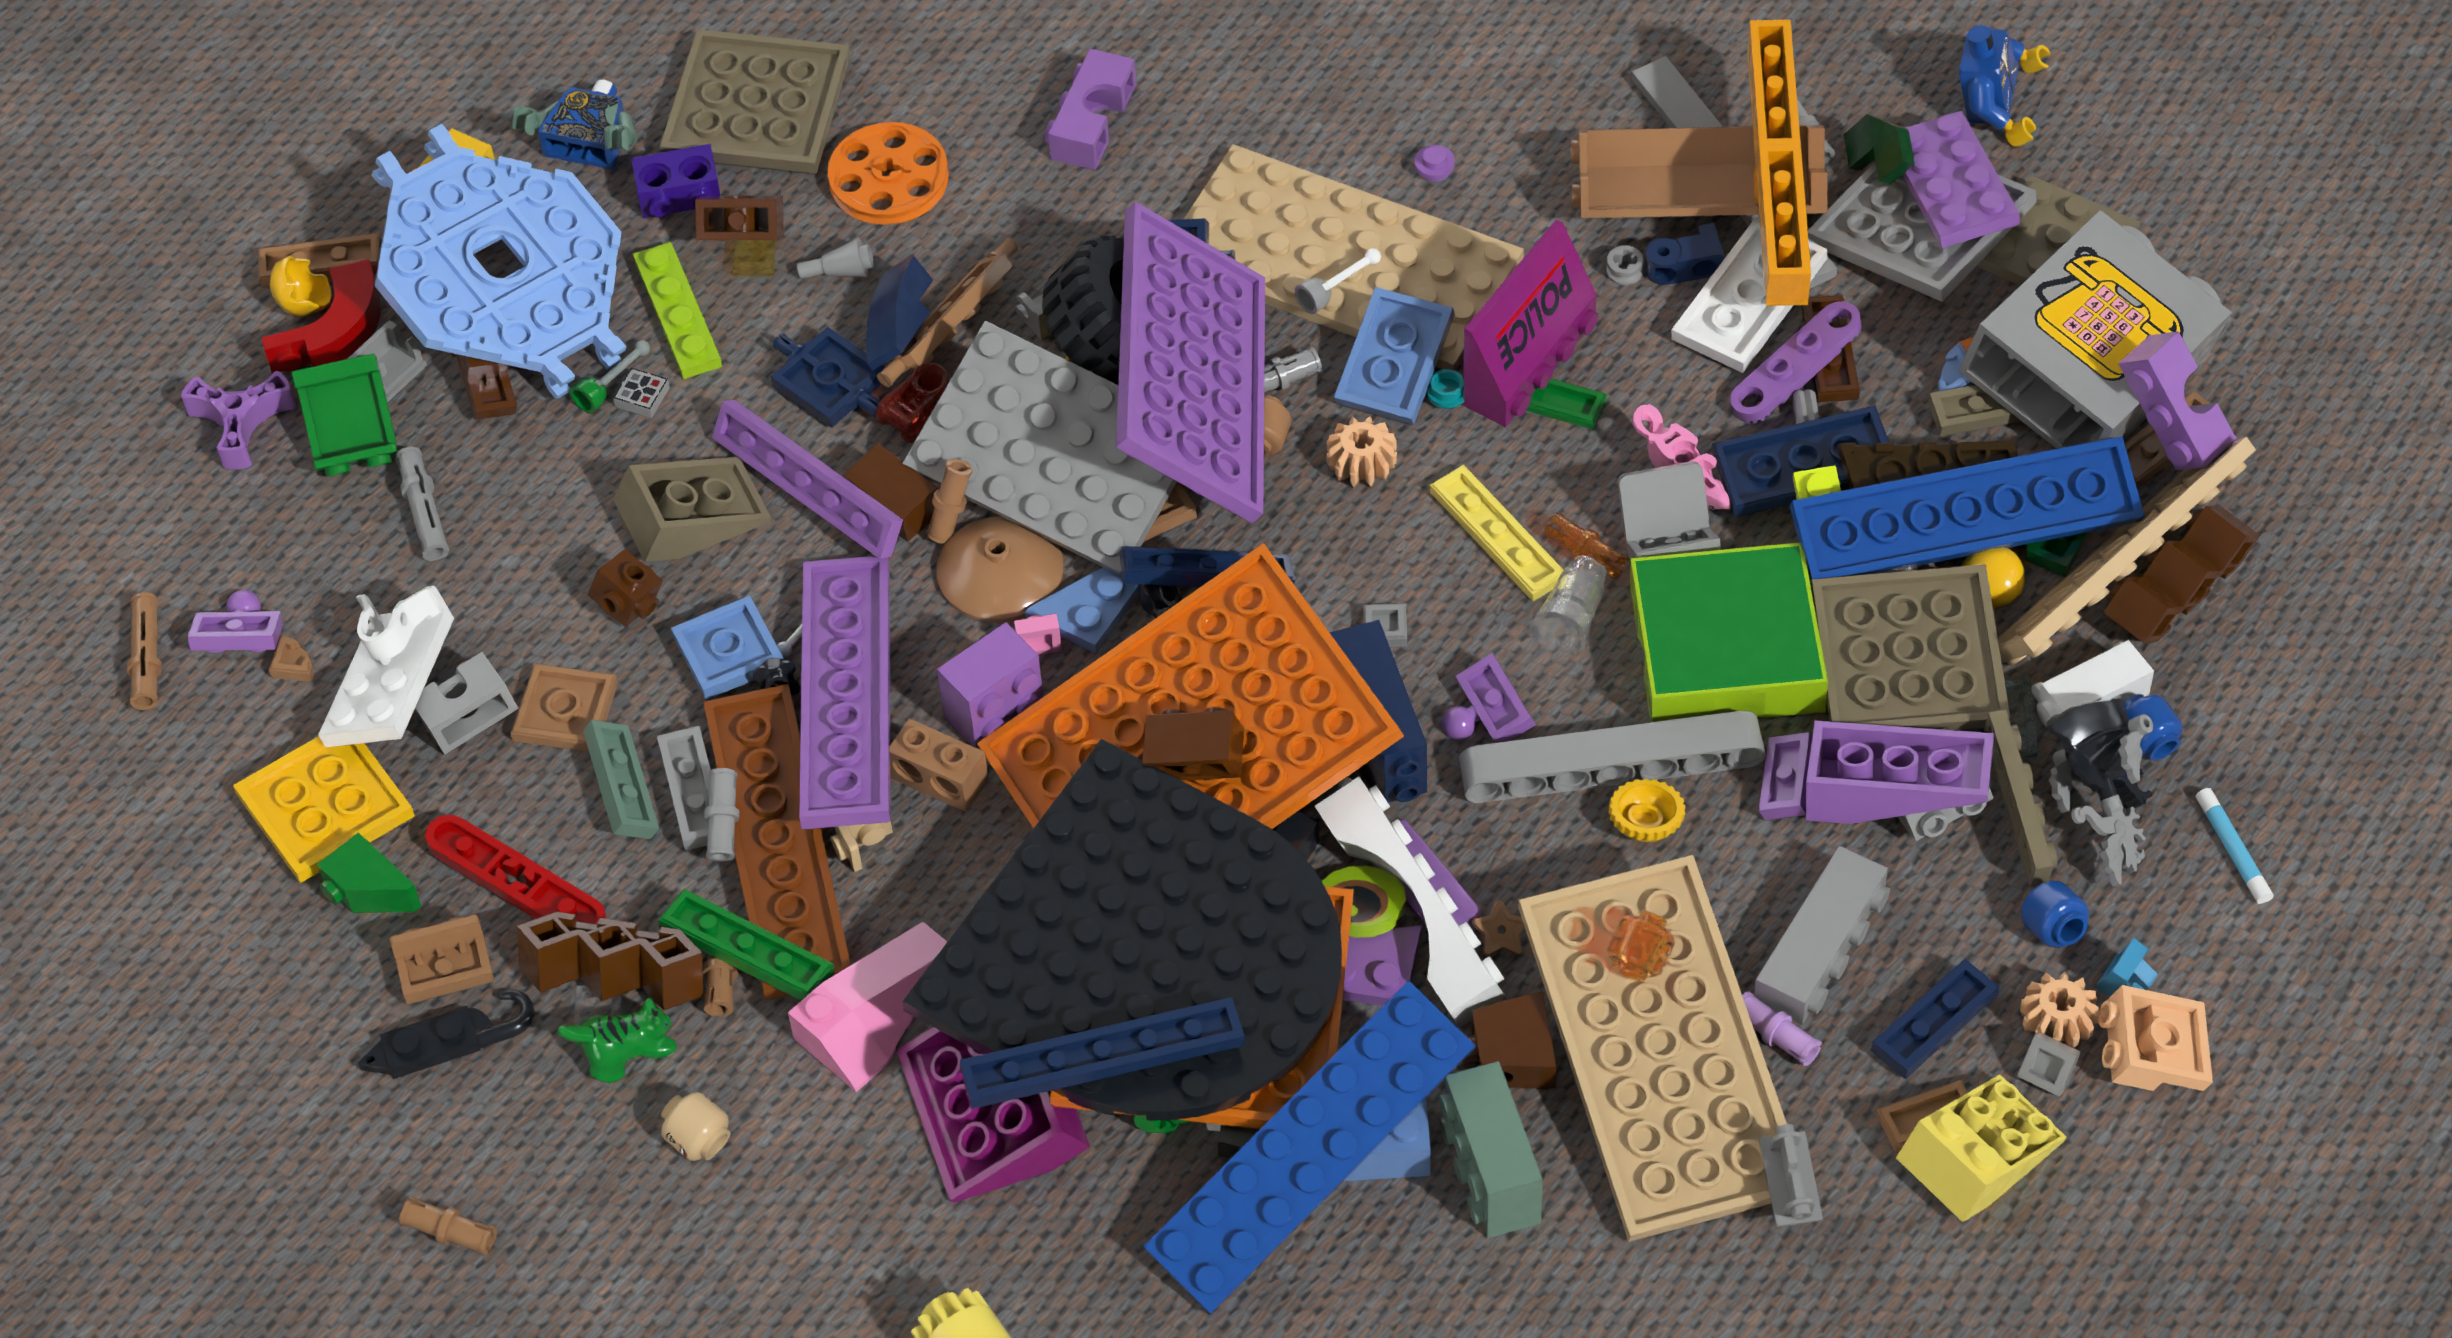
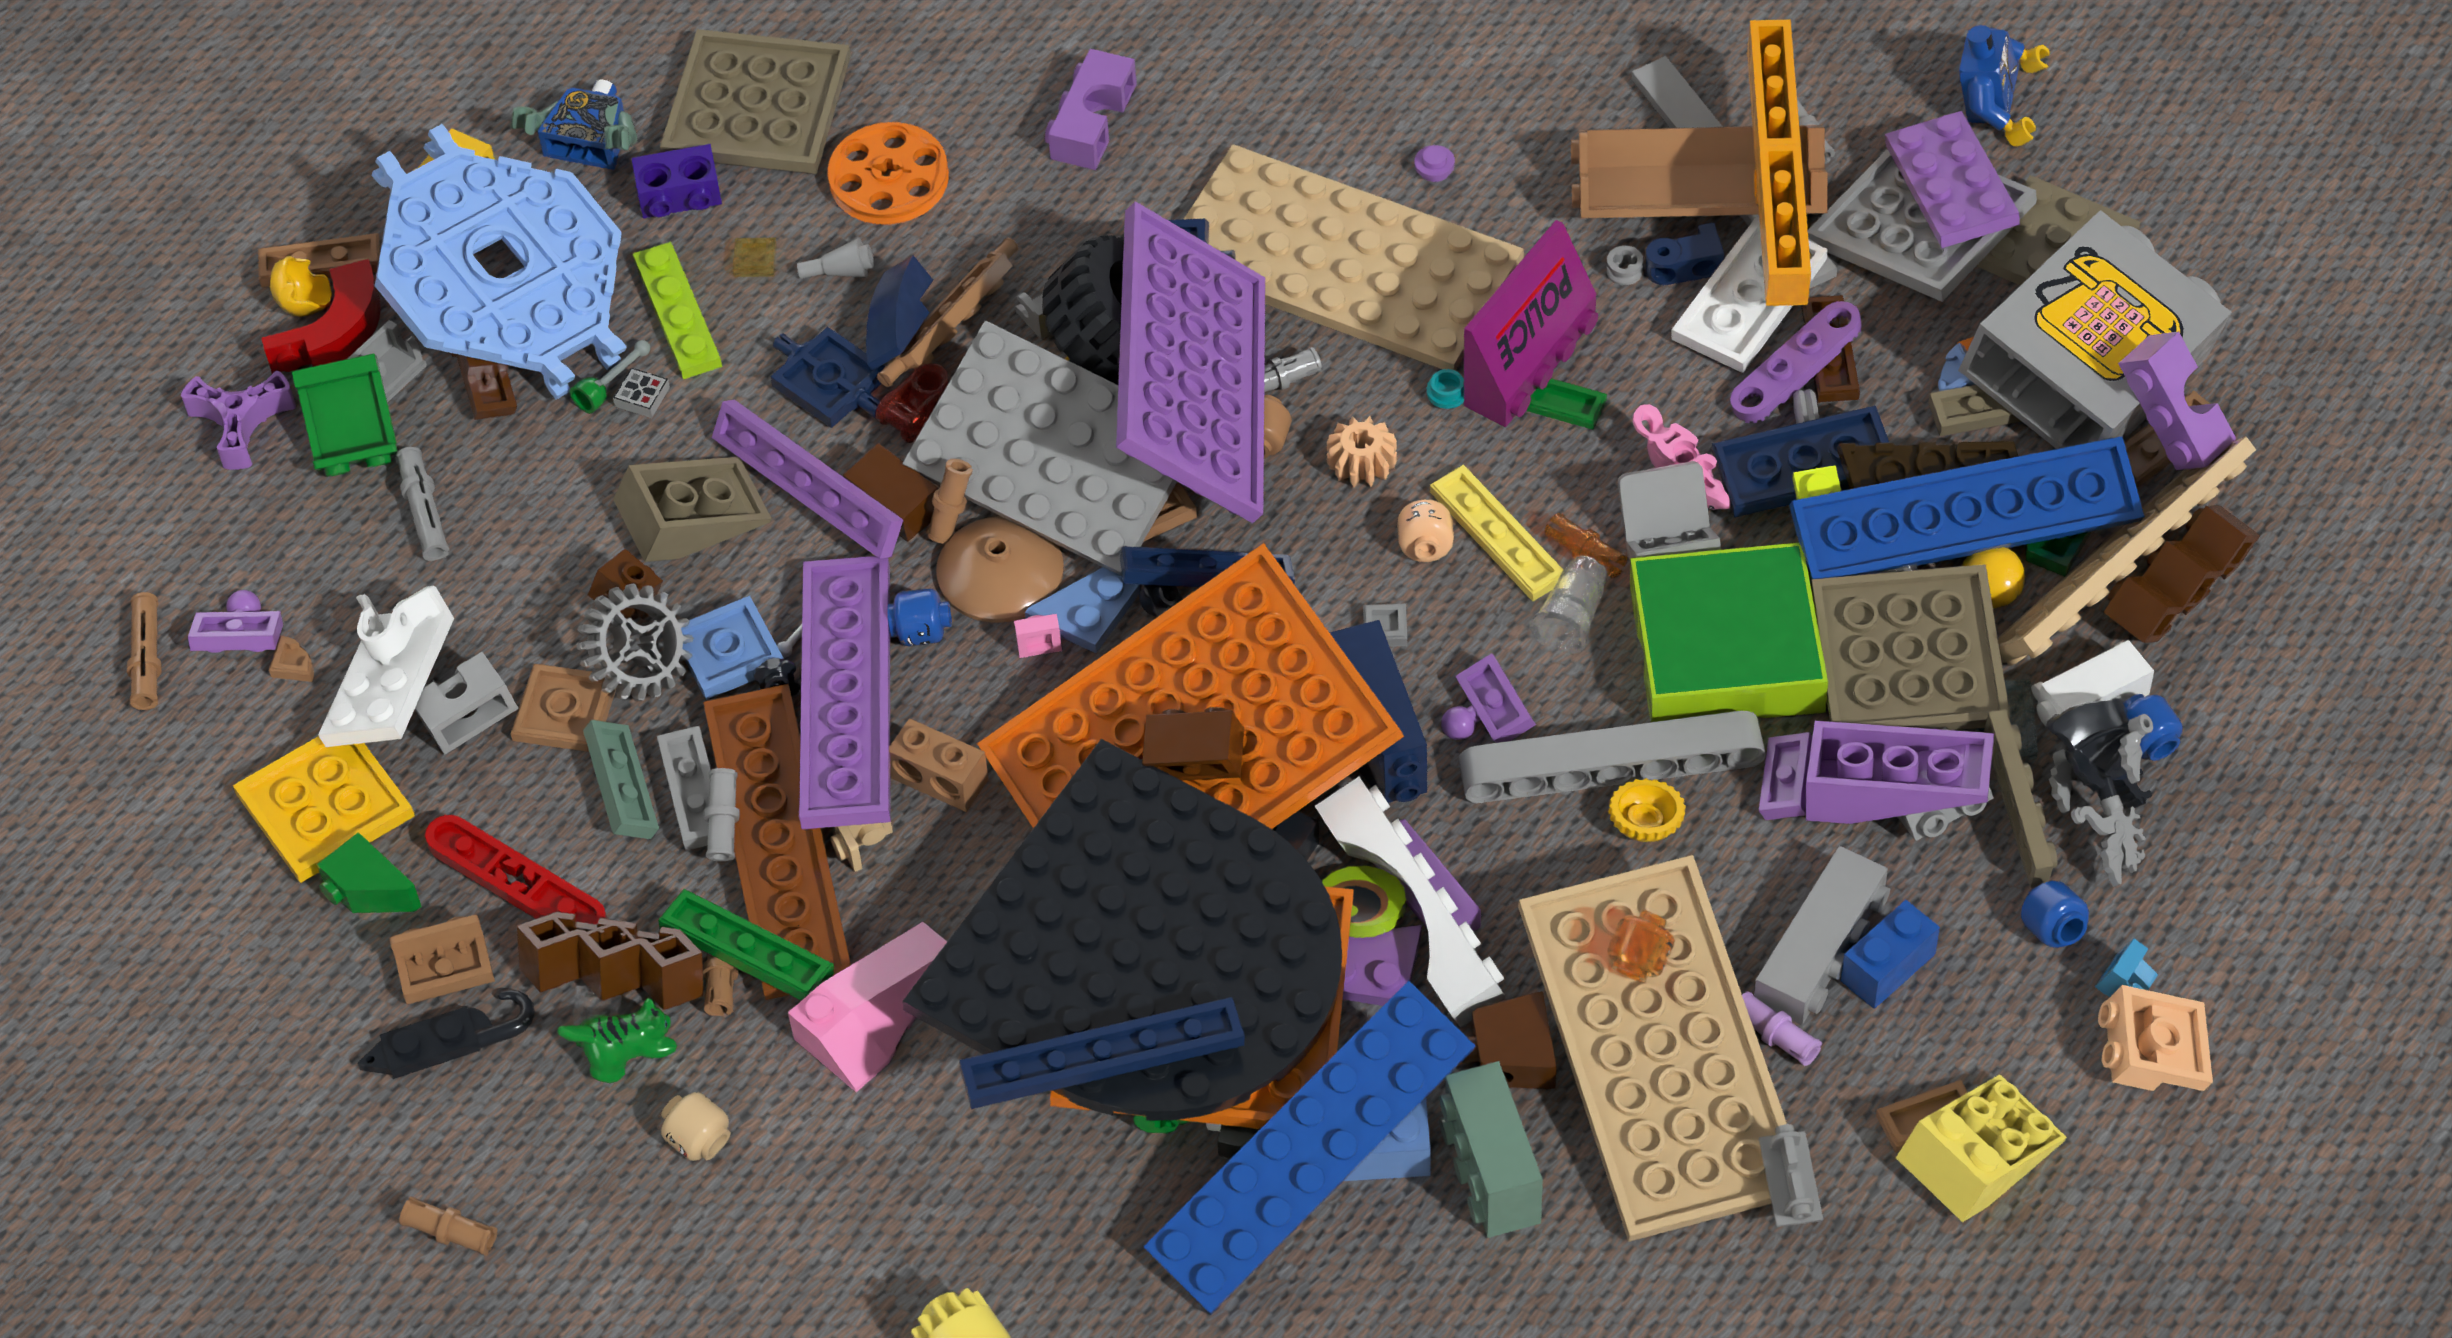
(622, 628): none -> light grey gear
(739, 217): reddish brown brick -> none
(919, 617): none -> blue head
(986, 1144): magenta slope -> none
(989, 683): medium lavender brick -> none
(1316, 293): hinge -> none
(1394, 355): medium blue plate -> none
(1423, 527): none -> light nougat head
(1492, 938): medium nougat plate -> none
(1882, 141): dark green tile -> none
(1890, 954): none -> blue brick
(1935, 1018): dark blue plate -> none
(2048, 1064): light grey plate -> none
(2076, 1004): light nougat gear -> none
(2234, 846): medium azure bar -> none

